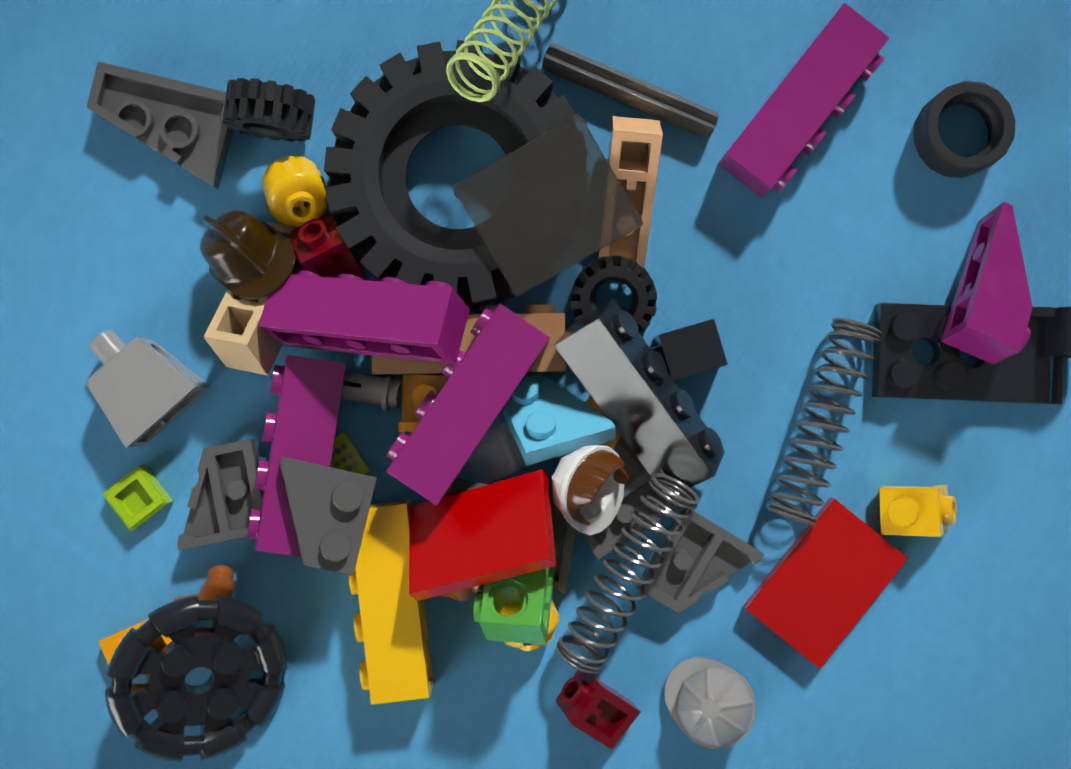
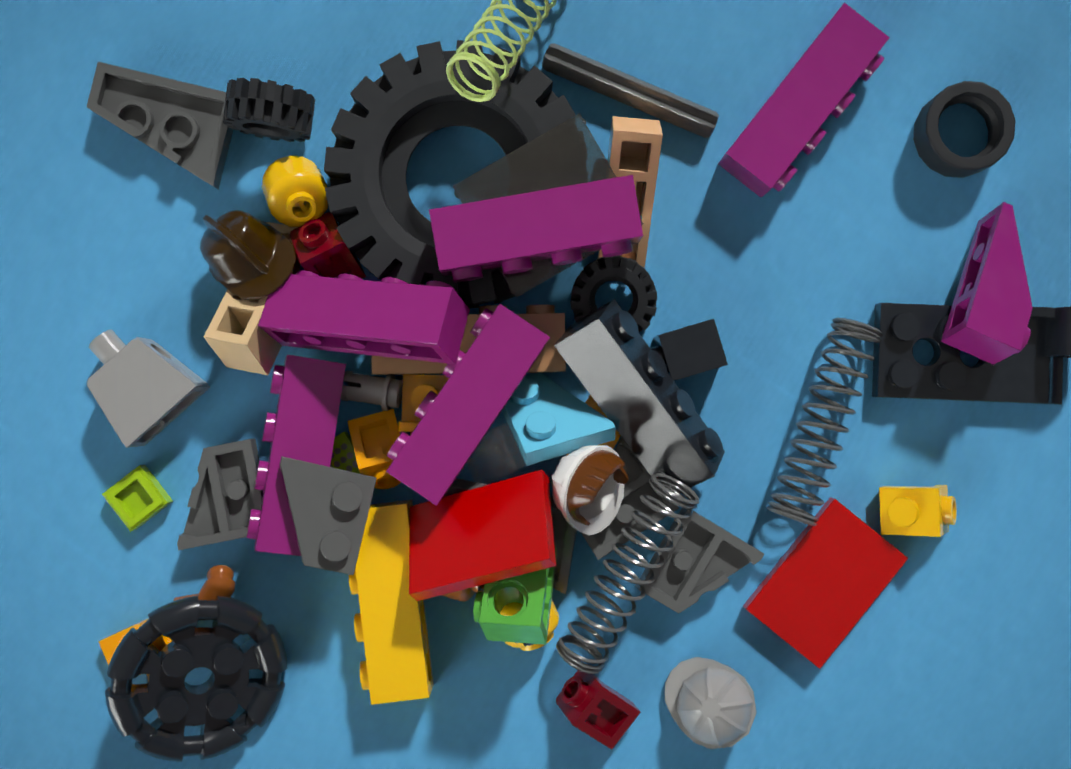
(372, 440): none -> light orange bracket
(536, 227): none -> magenta brick

